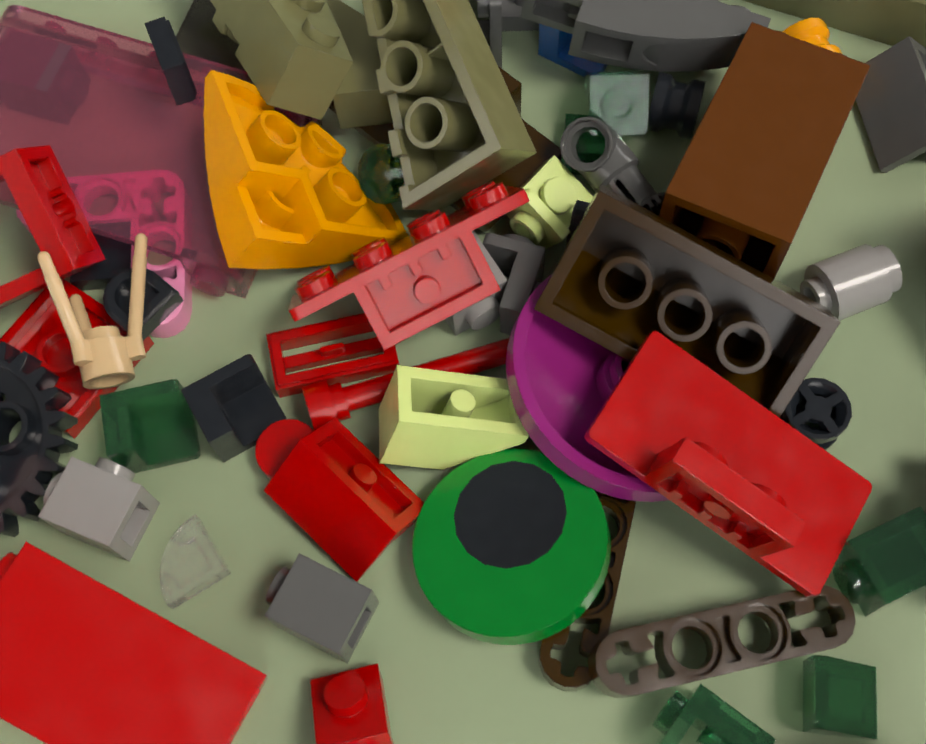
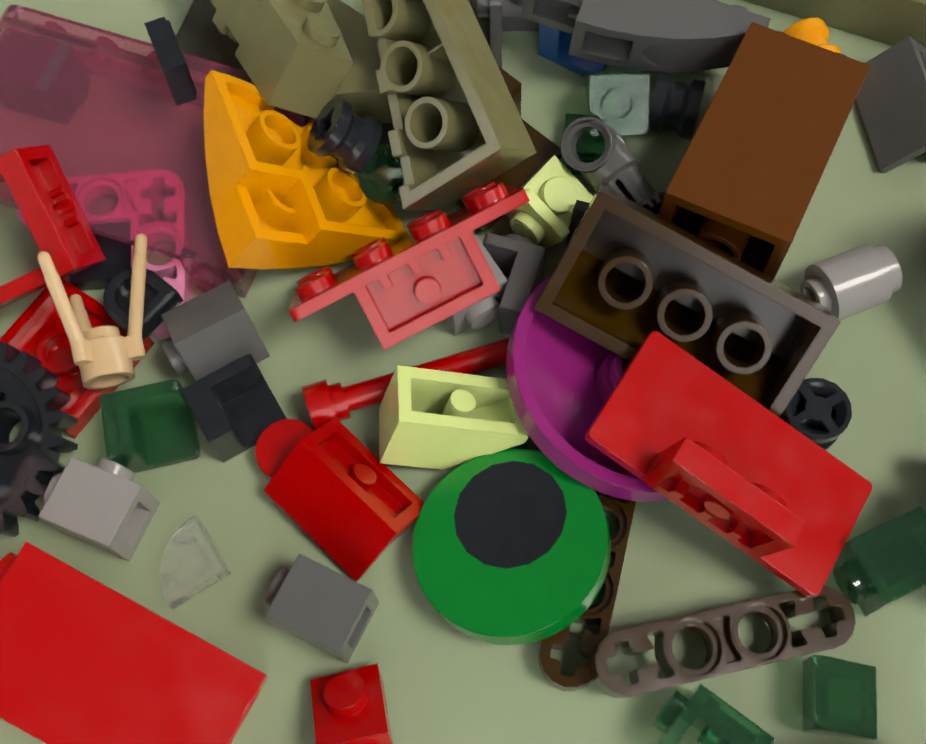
(210, 333): none -> dark grey brick
(342, 372): red tile -> none
(345, 136): none -> black wheel

